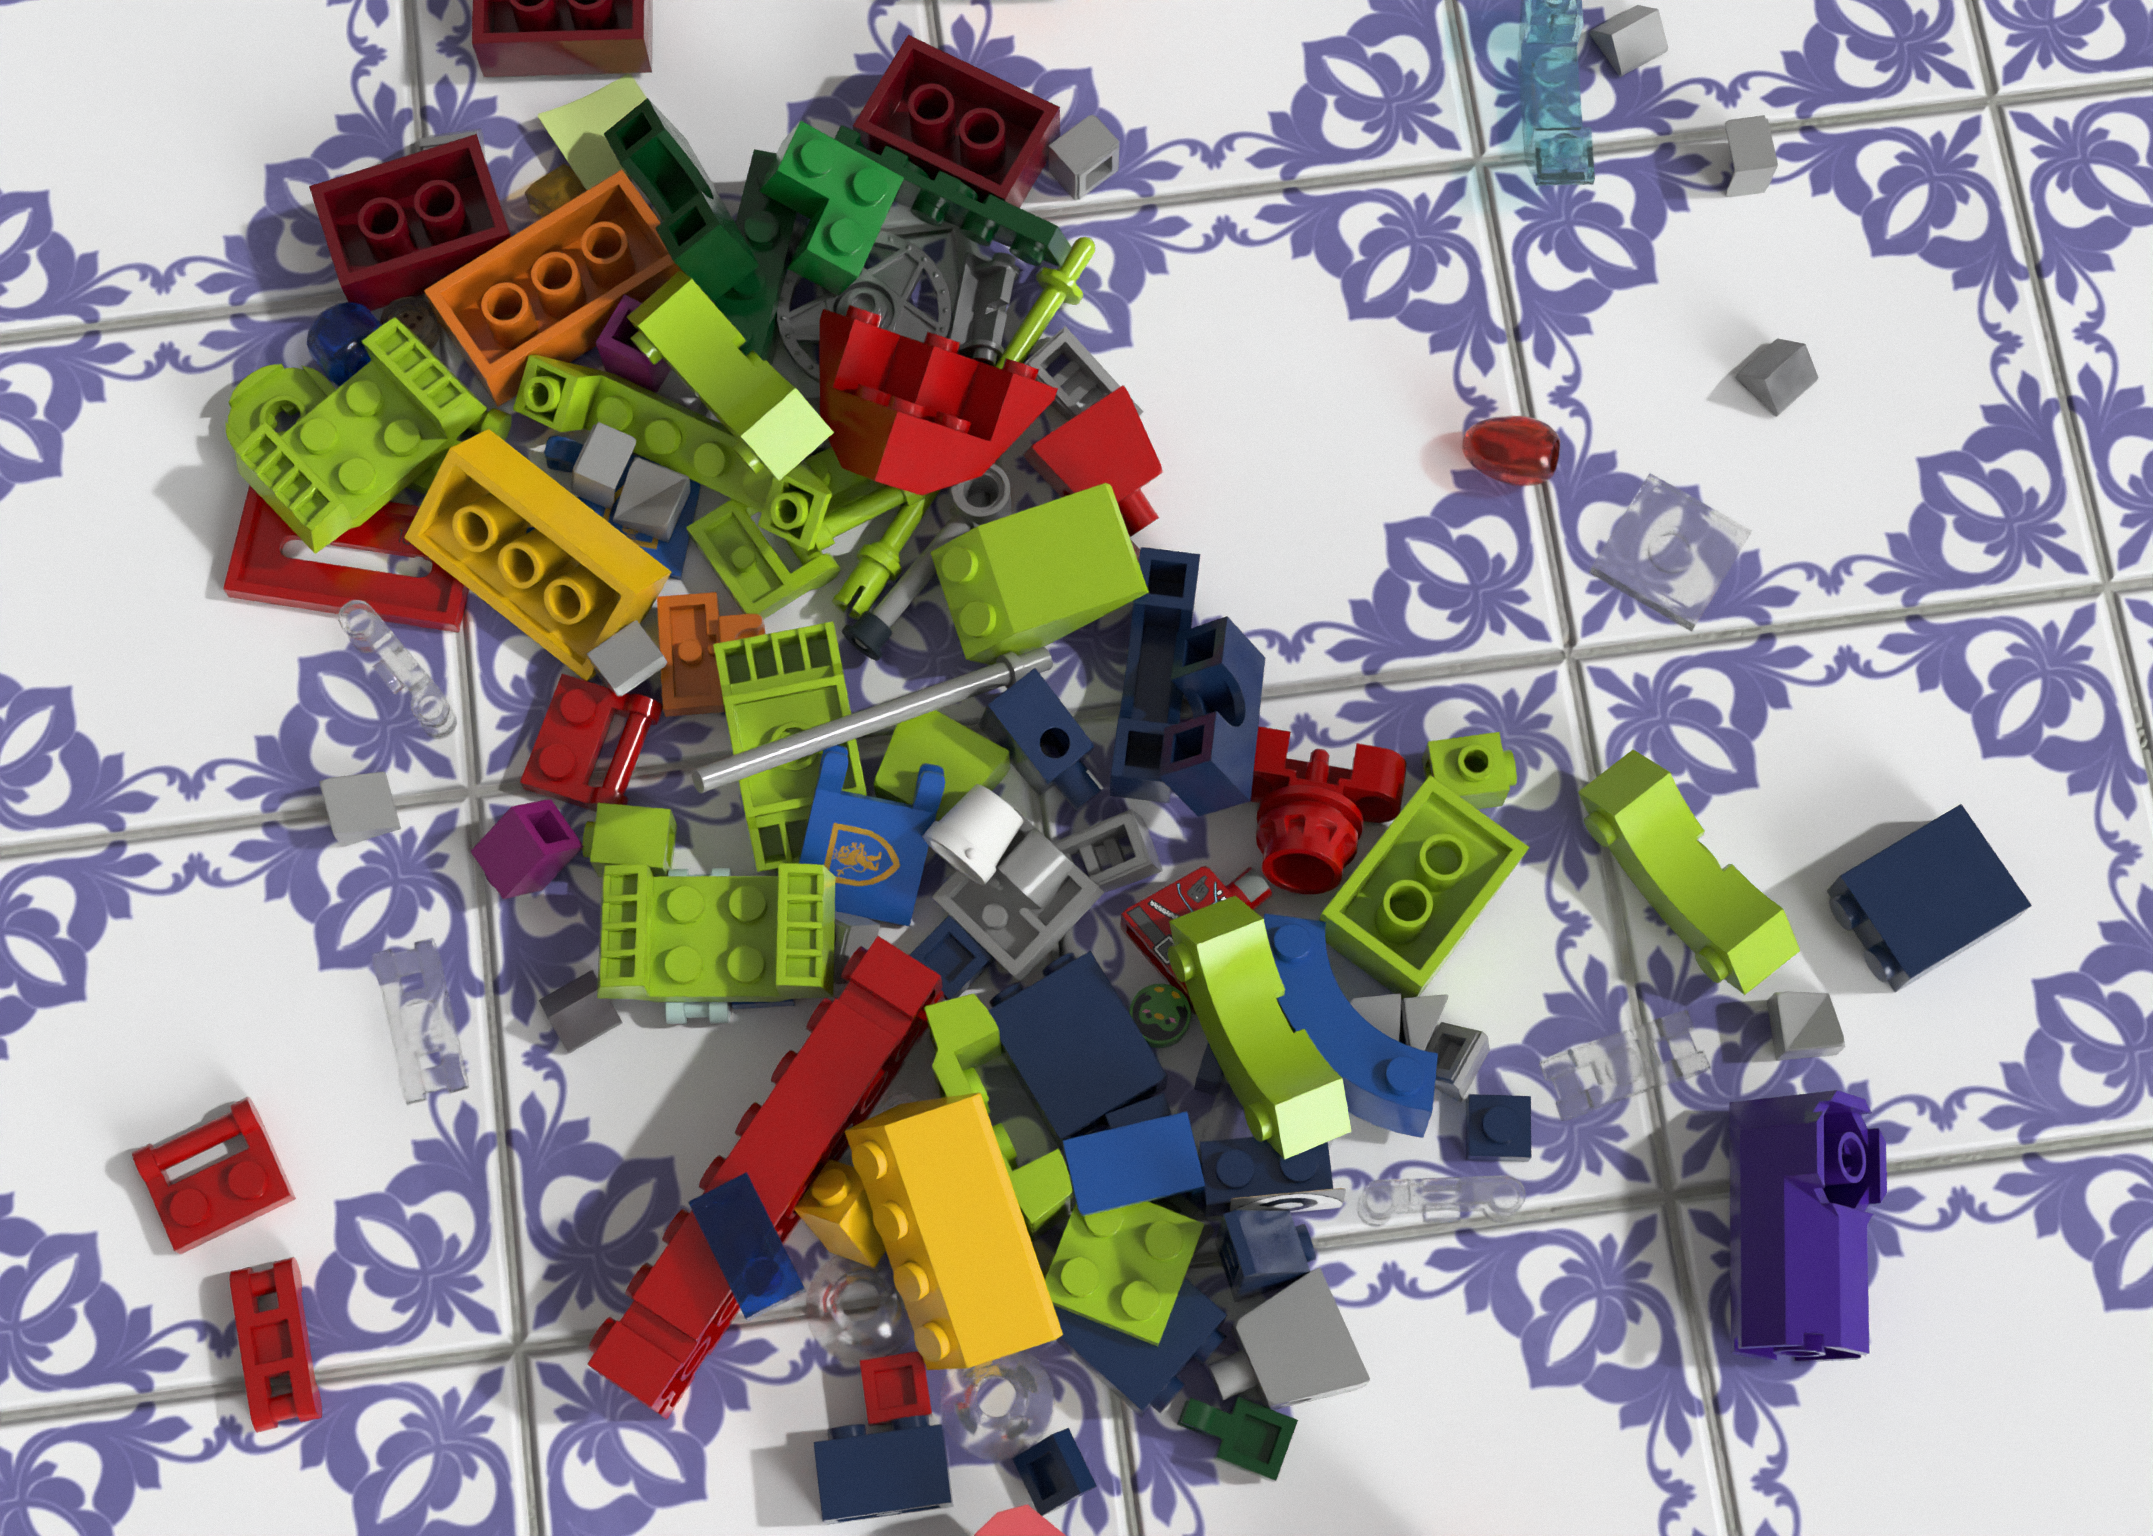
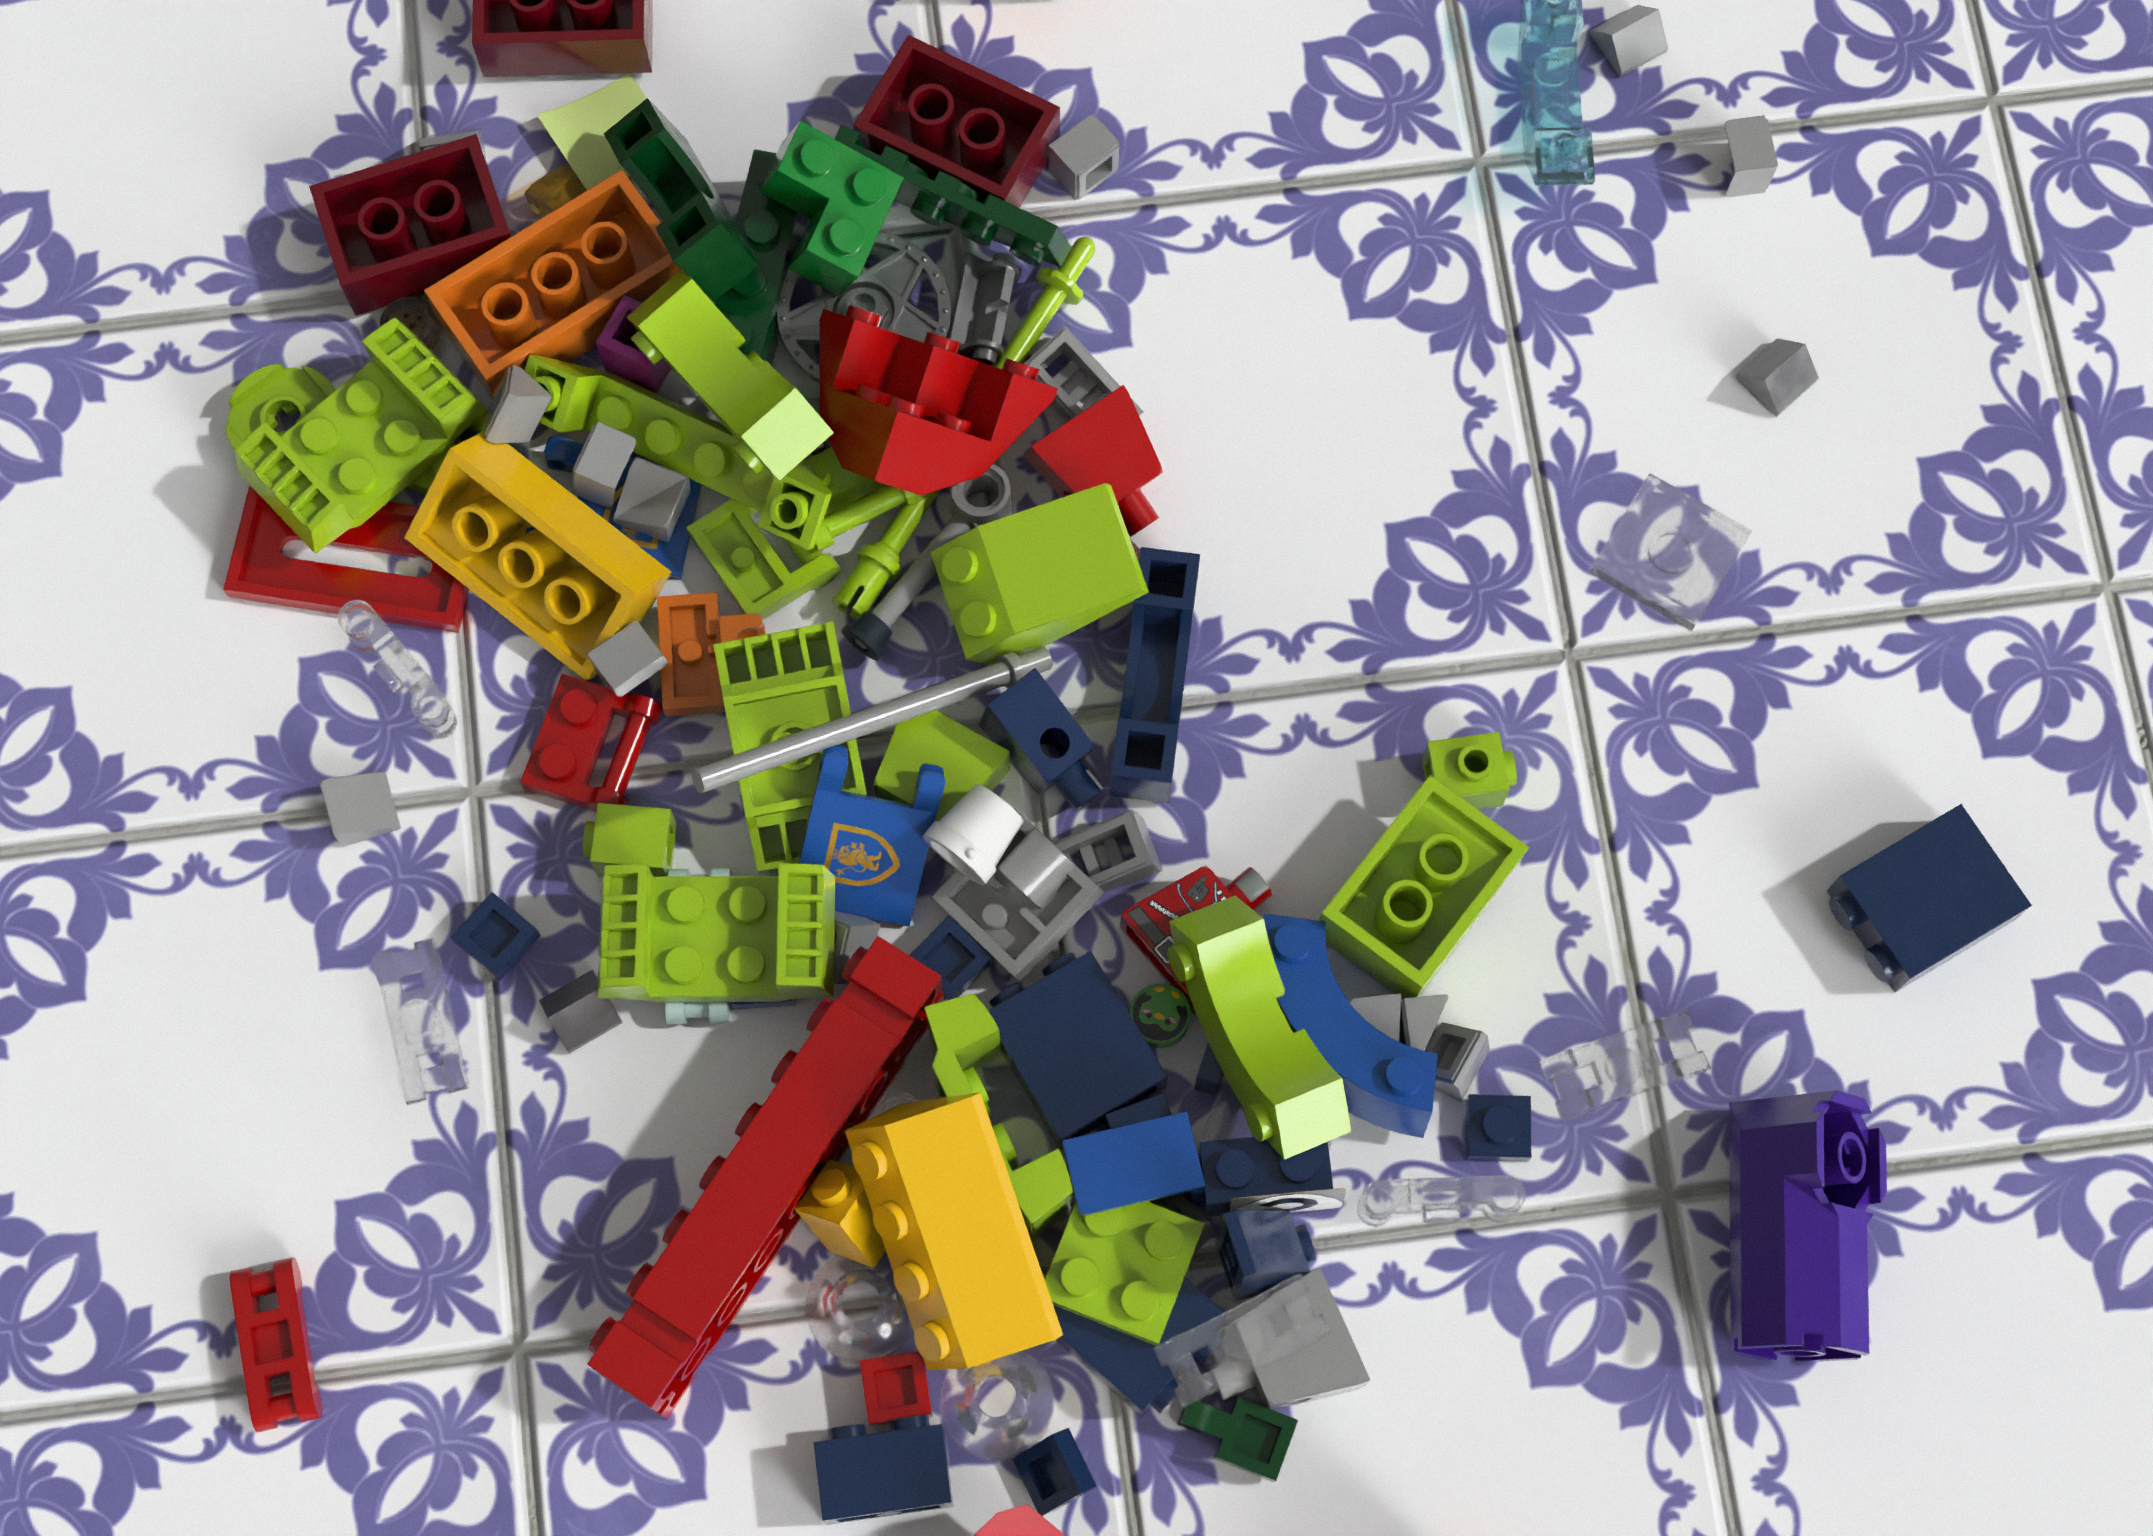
(223, 1193): red plate -> none
(337, 340): clear blue head -> none
(495, 936): none -> dark blue plate
(515, 408): none -> light grey slope
(526, 848): magenta brick -> none
(747, 1246): clear blue plate -> none
(1213, 754): dark blue arch -> none
(1241, 1340): none -> clear plate
(1317, 811): red beam -> none
(1513, 449): clear red animal -> none
(1713, 910): lime brick -> none
(1804, 1025): light grey slope -> none

